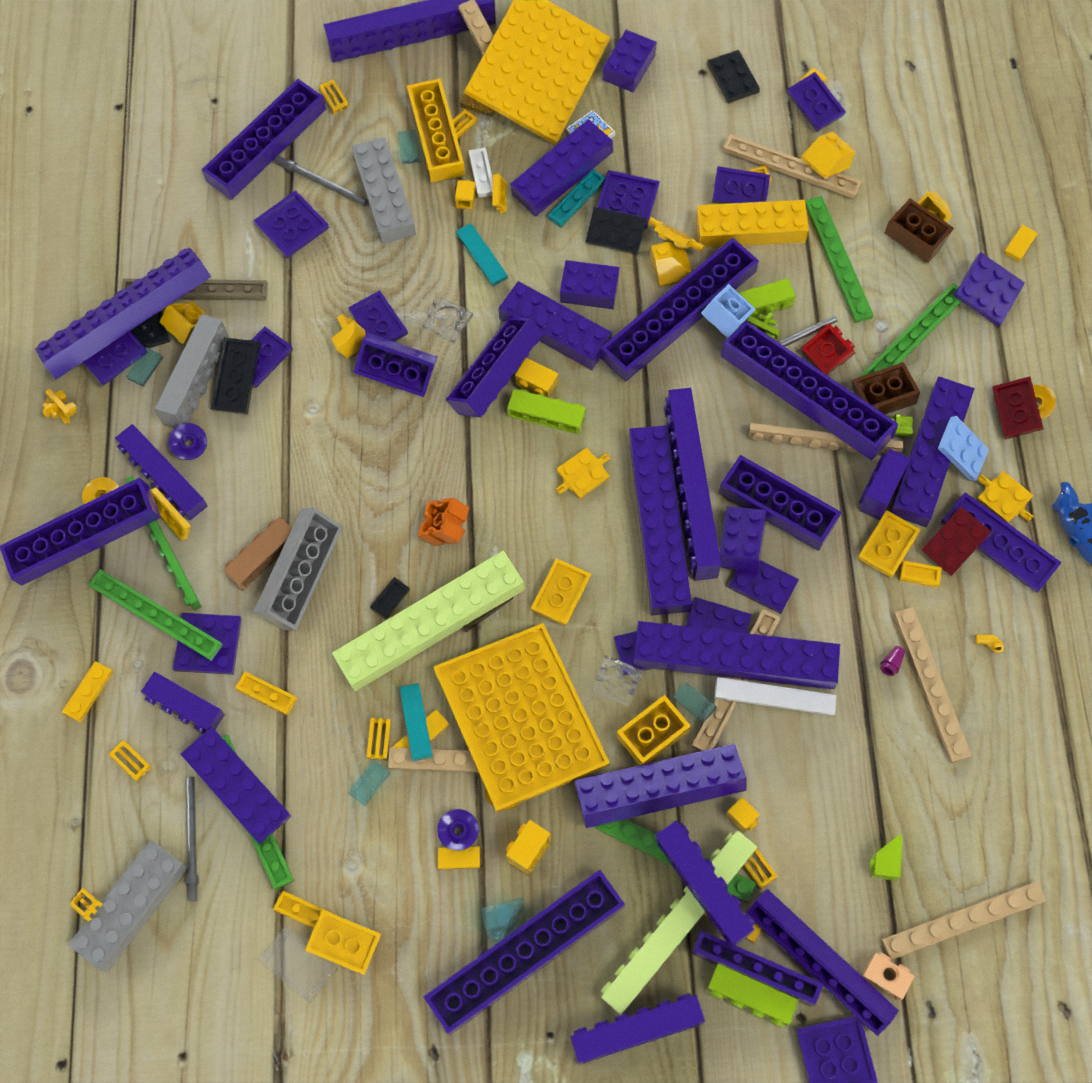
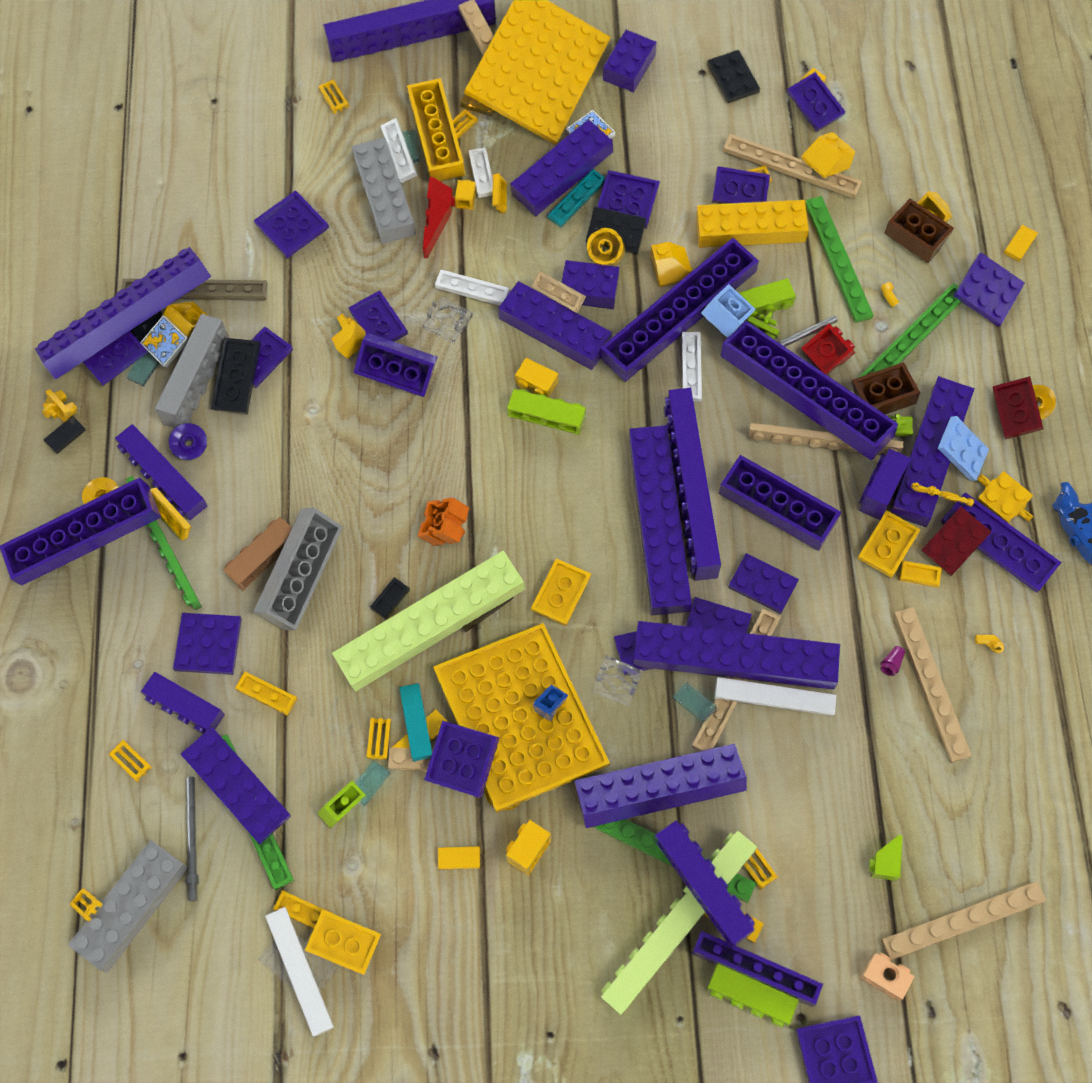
(64, 434): none -> black tile
(87, 692): yellow plate -> none
(155, 615): bright green plate -> none
(164, 341): none -> tile
(264, 139): dark purple brick -> none
(293, 167): flat silver bar -> none
(299, 972): none -> white tile
(341, 804): none -> lime slope
(399, 150): none -> white plate
(439, 210): none -> red wedge
(457, 819): dark purple dish -> none
(461, 759): none -> dark purple plate
(471, 287): none -> white plate
(482, 254): teal tile -> none
(494, 366): dark purple brick -> none
(501, 918): clear light blue slope -> none
(524, 952): dark purple brick -> none
(549, 702): none -> blue slope
(558, 291): none -> tan tile
(583, 473): yellow plate -> none
(600, 239): none -> yellow brick
(638, 1029): dark purple brick -> none
(653, 731): yellow brick -> none
(680, 239): yellow plate -> none
(692, 363): none -> white plate
(742, 538): dark purple brick -> none
(743, 815): yellow brick -> none
(822, 962): dark purple brick -> none
(887, 289): none -> yellow arm
(947, 495): none -> yellow piece

